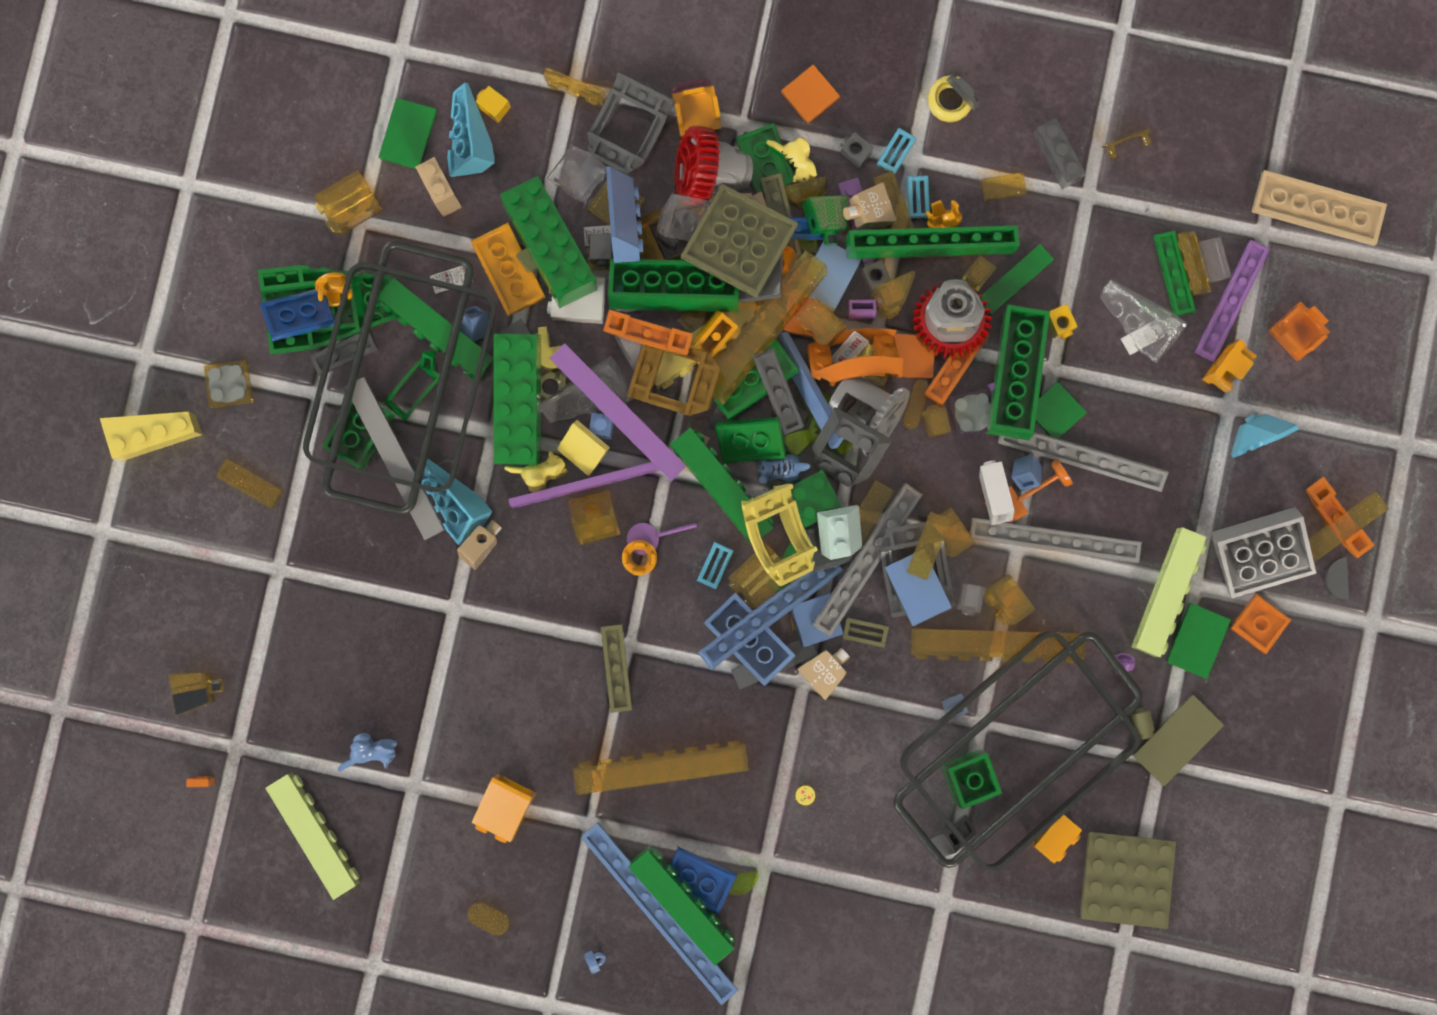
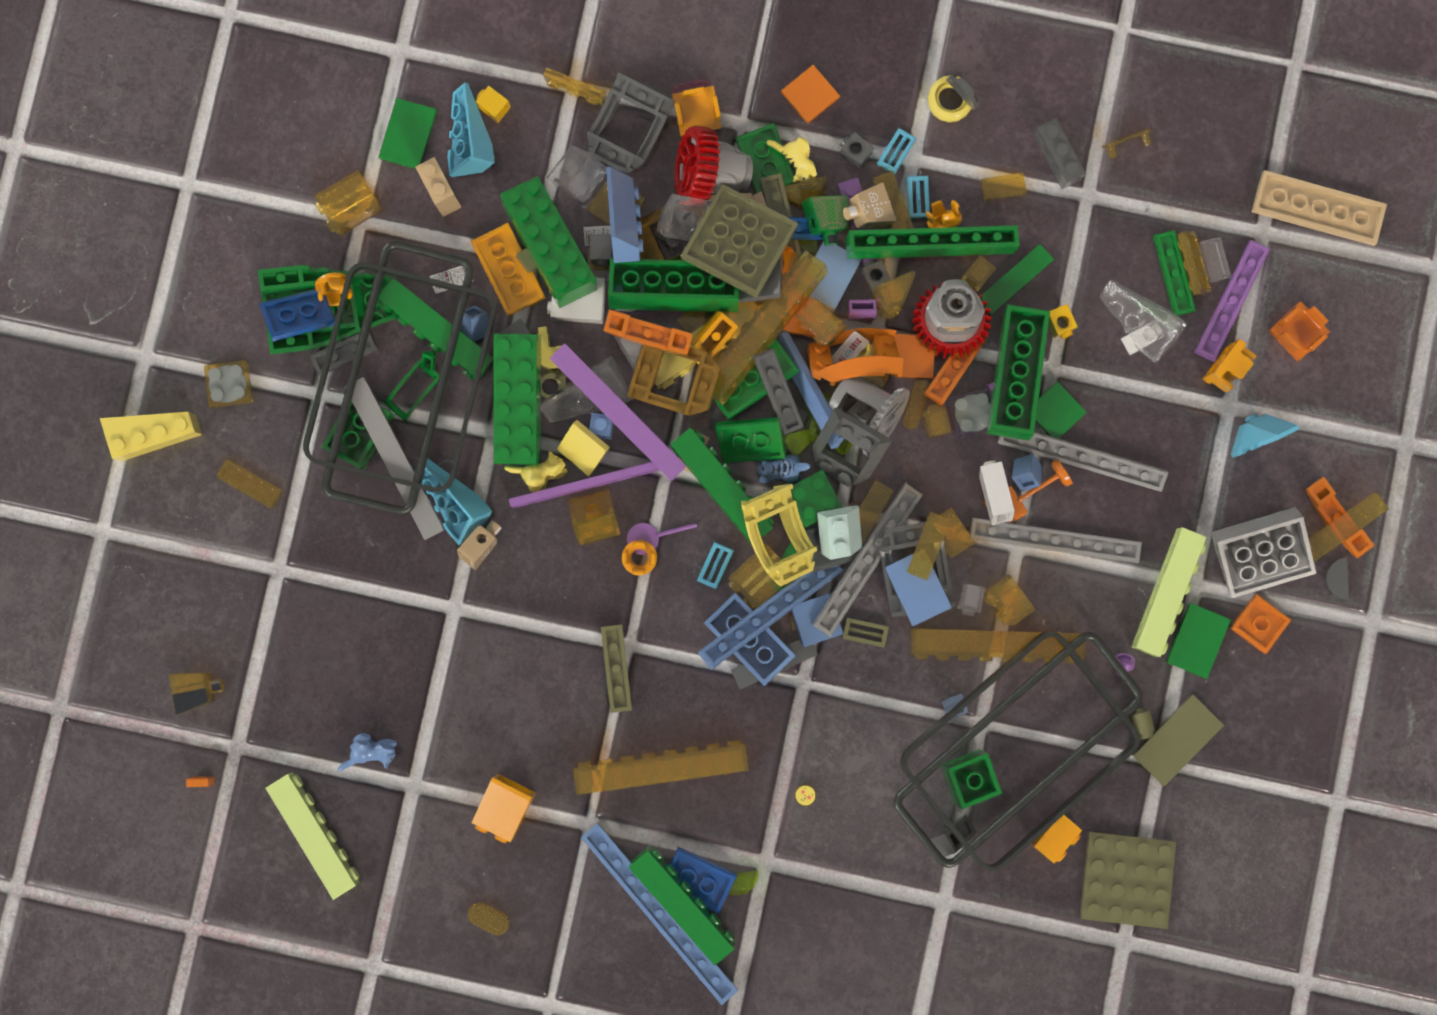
(591, 960): medium blue tile -> none
(824, 671): tan torso -> none

